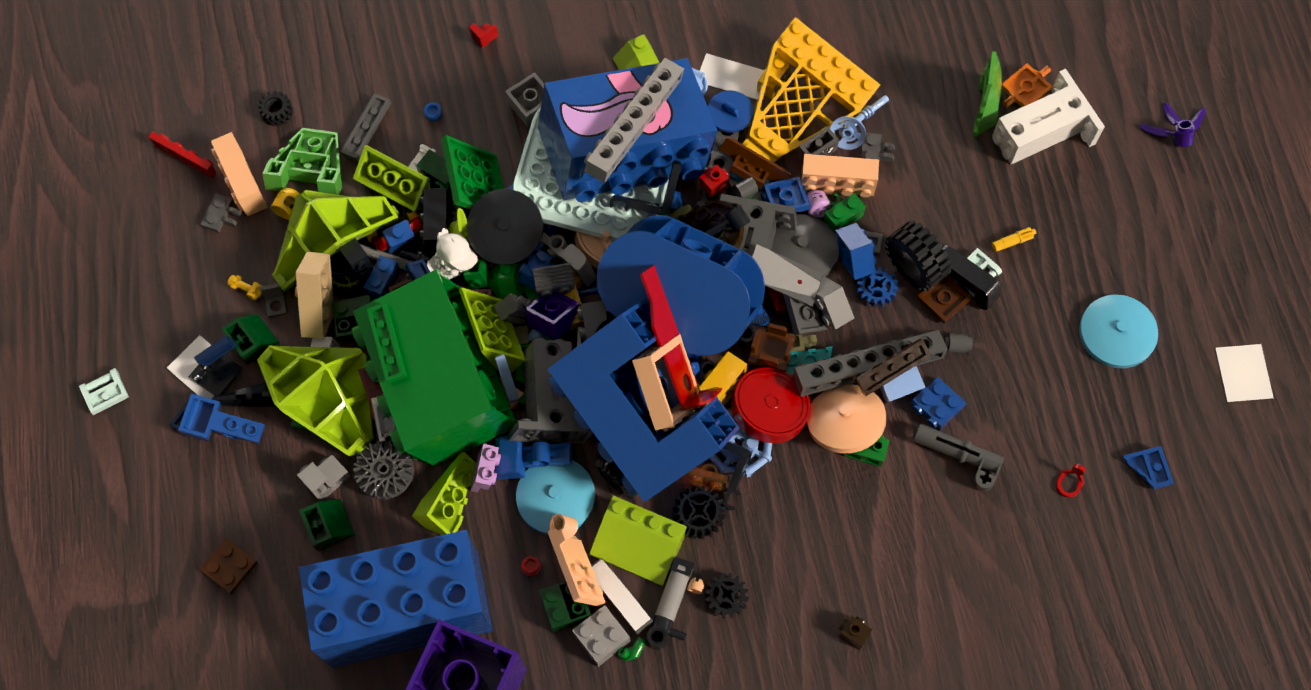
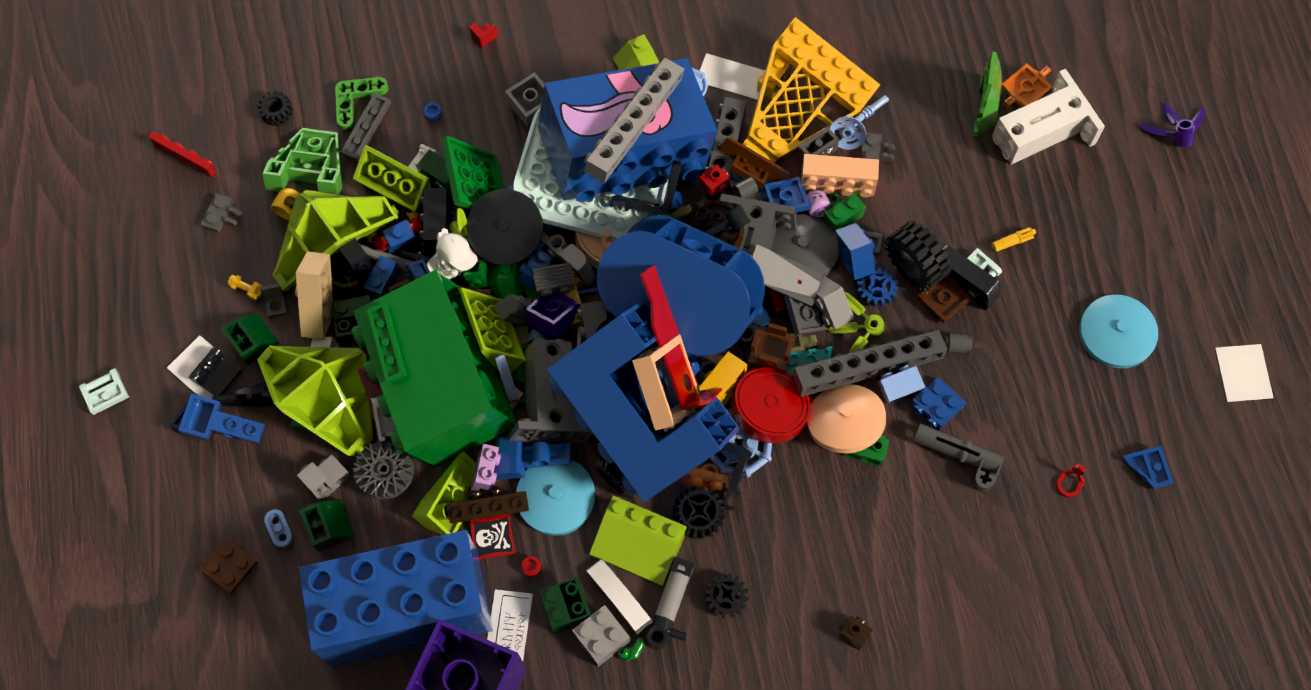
(215, 351): dark blue tile -> none
(238, 175): light nougat brick -> none
(278, 530): none -> medium blue plate
(348, 95): none -> bright green beam
(487, 505): none -> dark brown bracket
(492, 536): none -> flag
(510, 619): none -> white sticker
(574, 561): light nougat hinge -> none
(696, 587): light nougat hinge -> none
(731, 111): blue shield -> none
(851, 327): none -> lime plant
(893, 367): dark brown plate -> none

